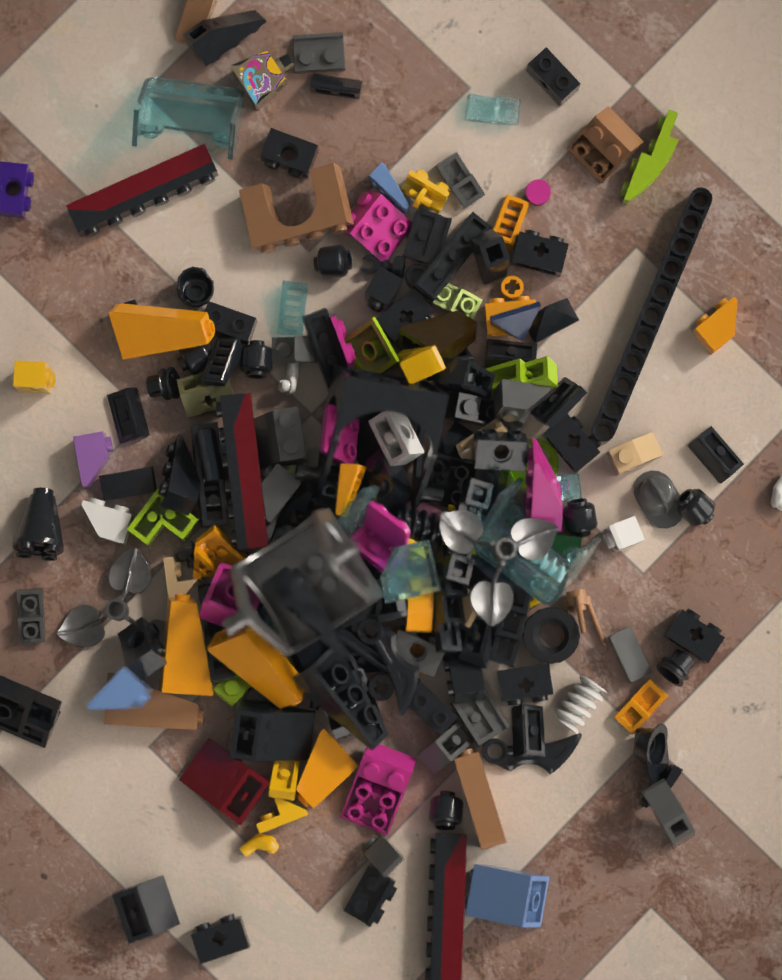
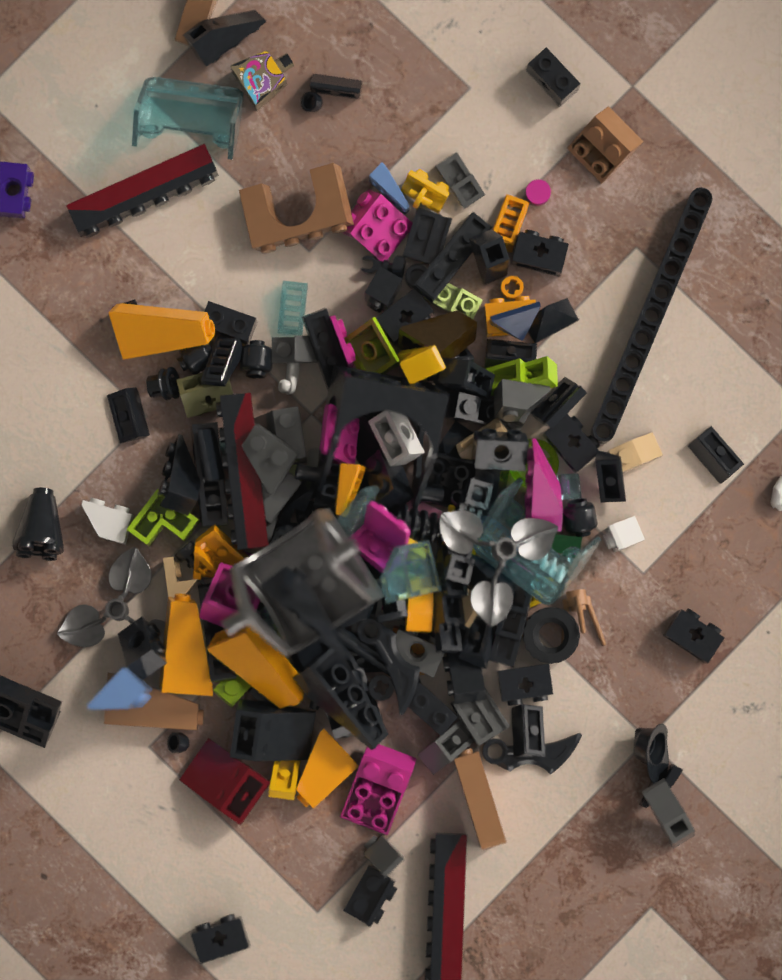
(31, 615): dark grey slope -> none
(33, 377): yellow brick -> none
(92, 455): medium lavender slope -> none
(128, 483): black slope -> none
(146, 909): black slope -> none
(177, 742): none -> black hinge
(194, 287): black hair -> none
(259, 841): yellow arm -> none
(269, 457): none -> dark grey wing
(278, 143): black brick -> none
(288, 812): yellow slope -> none
(309, 104): none -> black hinge
(319, 52): dark grey plate -> none
(333, 261): black head -> none
(446, 810): black head -> none
(492, 110): clear light blue slope -> none
(506, 896): medium blue slope -> none
(579, 703): white piece -> none
(610, 477): none -> black slope
(629, 654): dark grey slope -> none
(641, 706): light orange slope -> none
(648, 167): lime slope -> none
(657, 499): dark grey piece -> none
(676, 667): black piece -> none
(695, 507): black head -> none
(719, 327): light orange slope -> none

